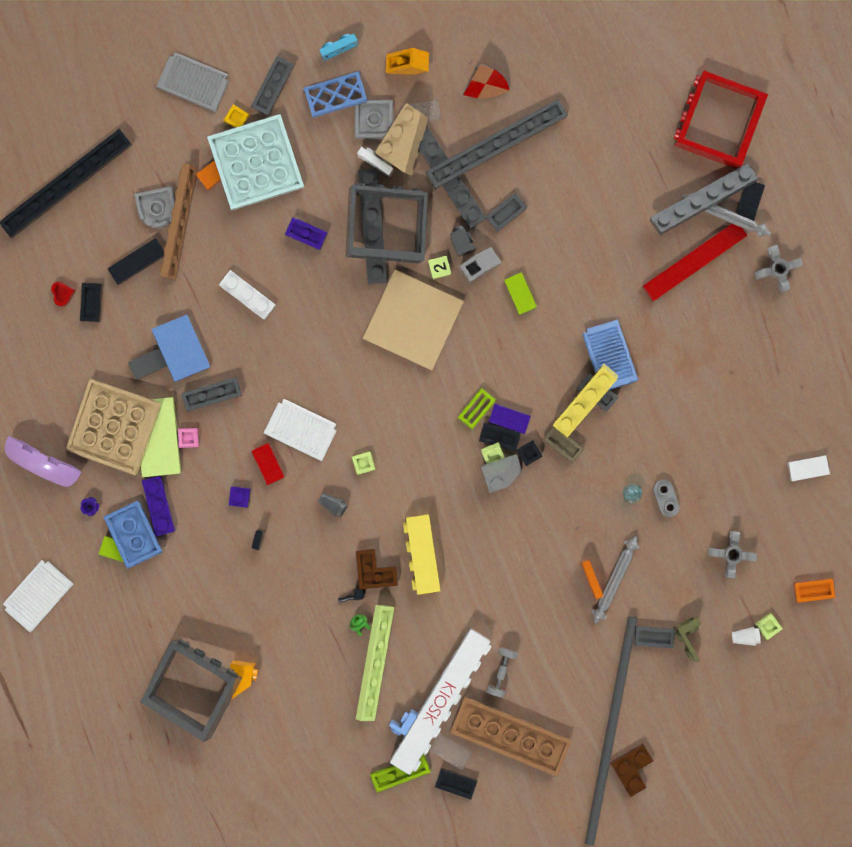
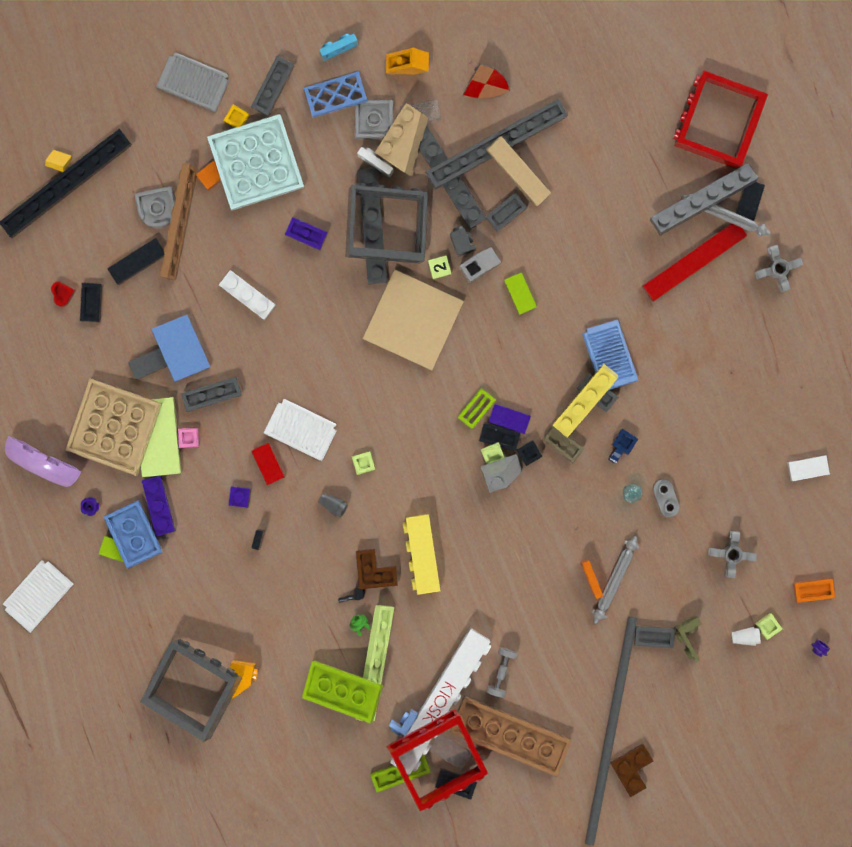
(58, 160): none -> yellow tile
(342, 691): none -> lime plate
(421, 736): none -> red window
(518, 171): none -> tan tile
(623, 443): none -> dark blue plate
(820, 648): none -> dark purple plate

